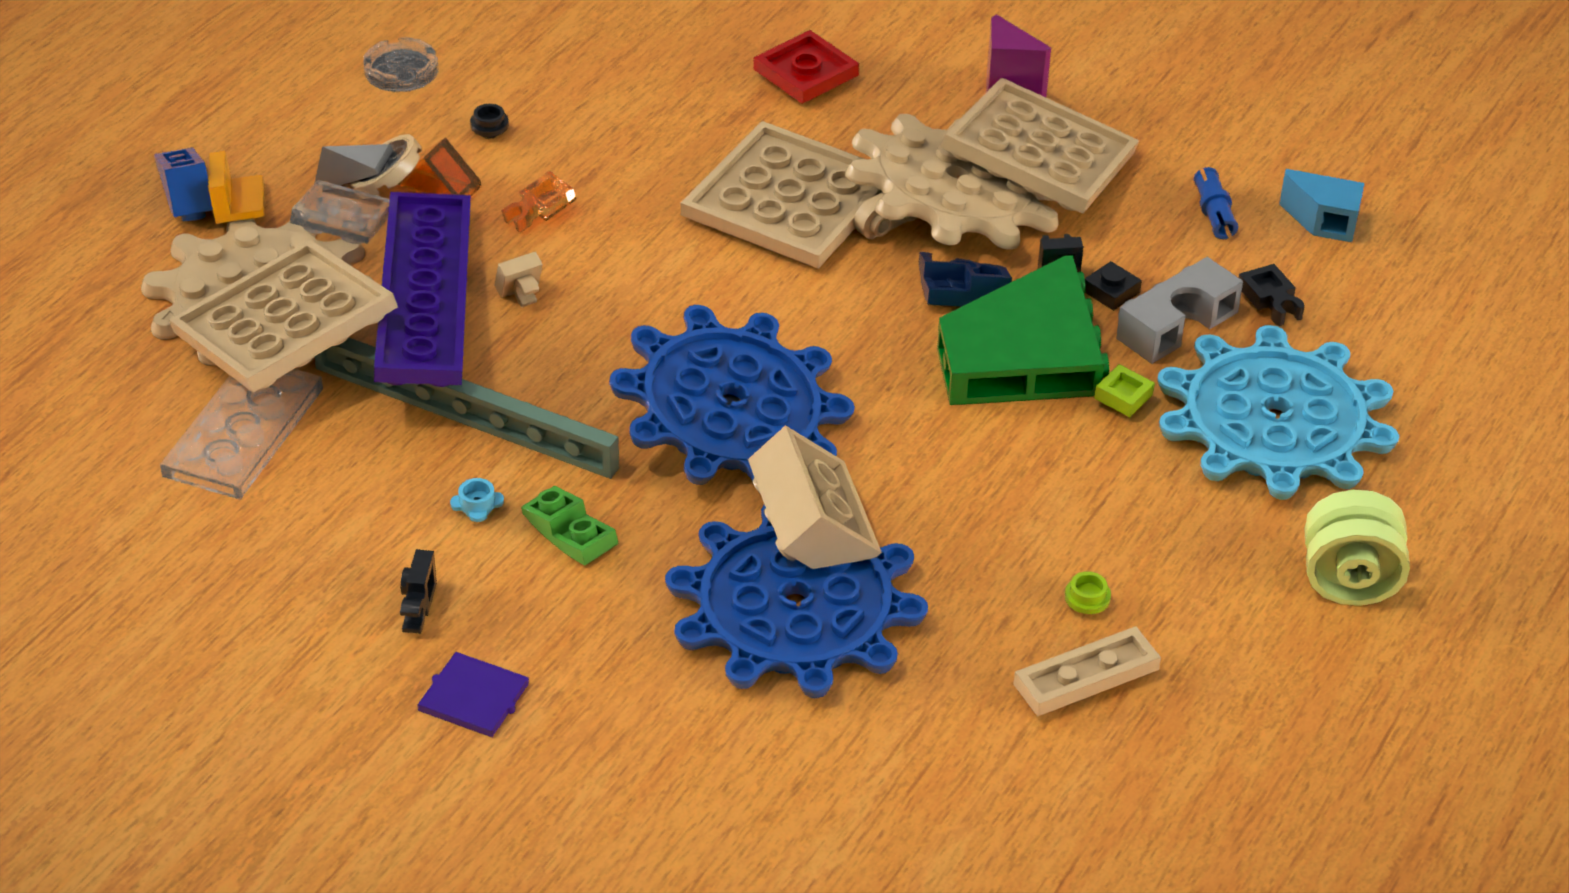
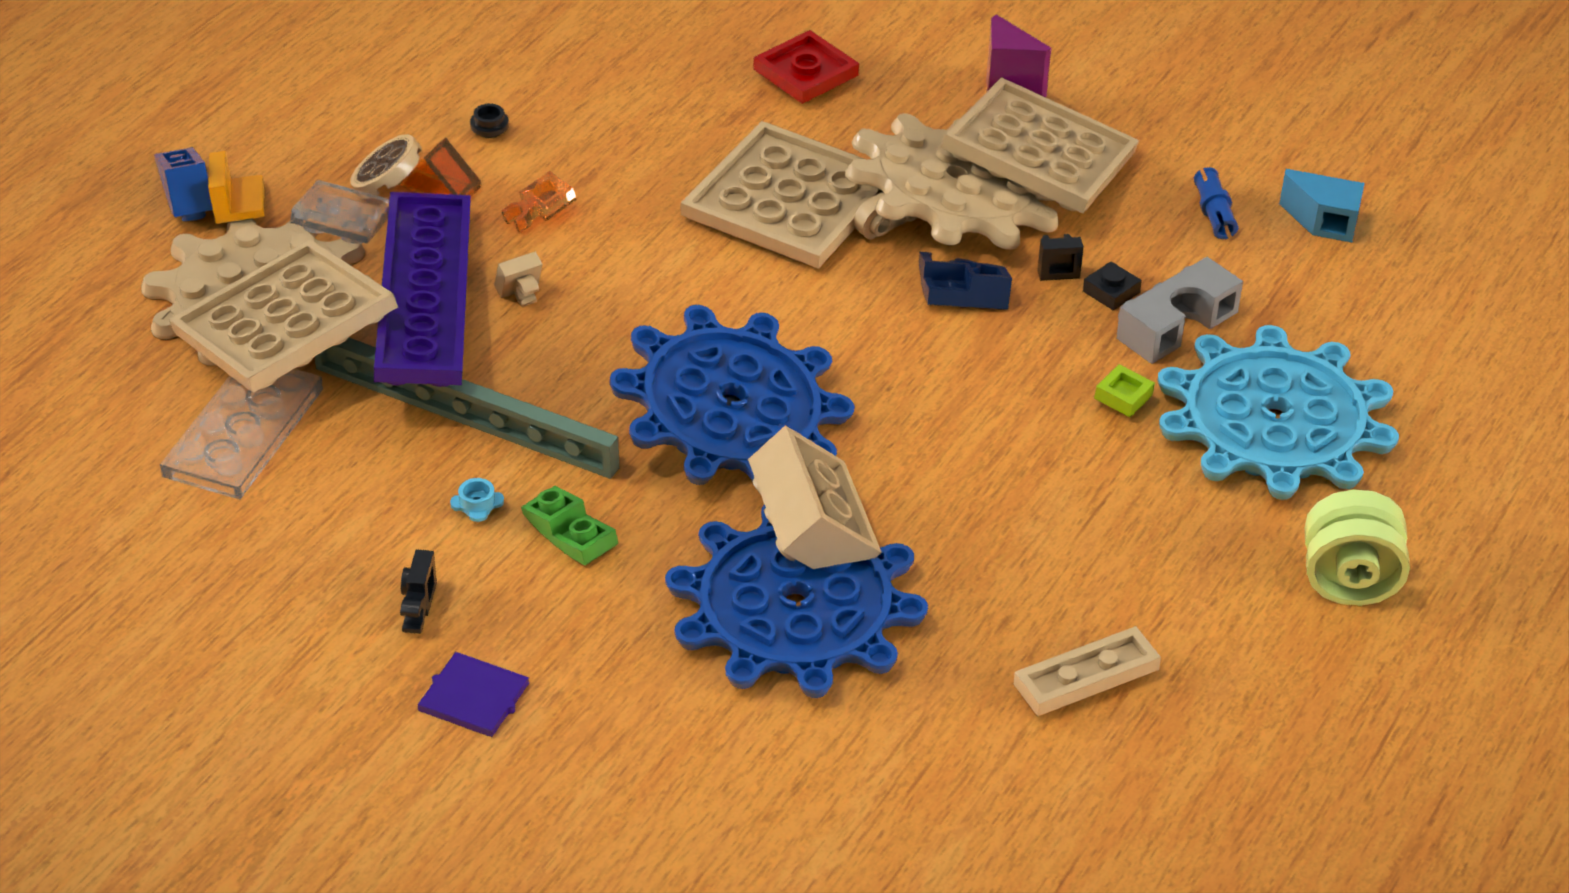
(351, 163): light grey slope -> none
(400, 65): clear tile -> none
(1024, 341): green slope -> none
(1088, 593): lime plate -> none
(1272, 289): black plate -> none

